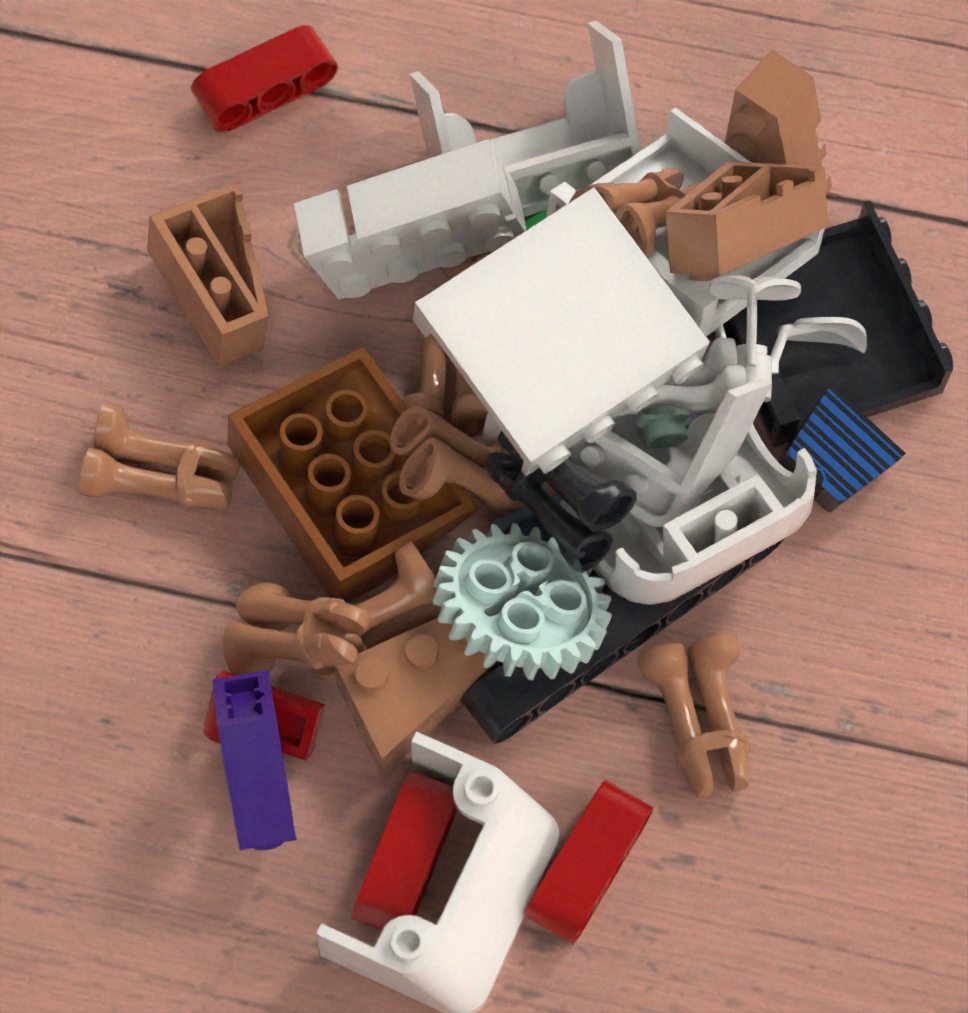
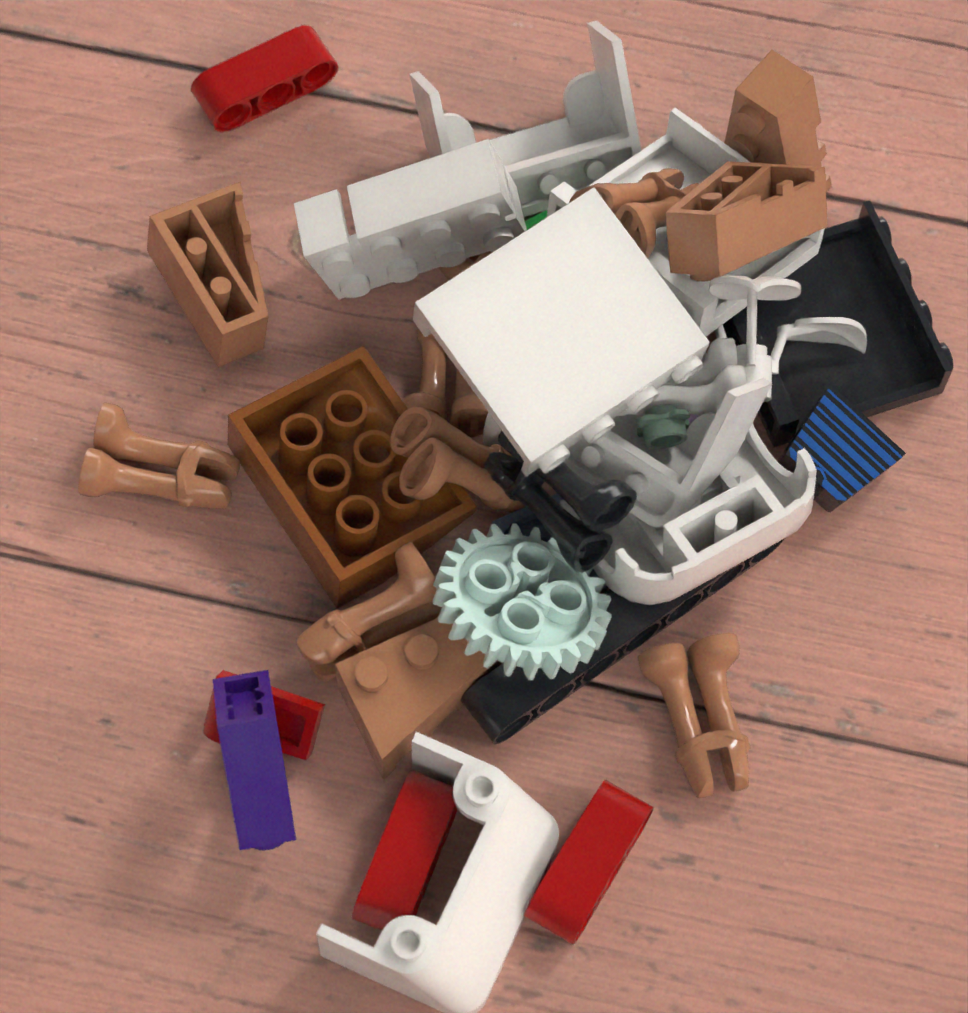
(272, 609): nougat piece -> none

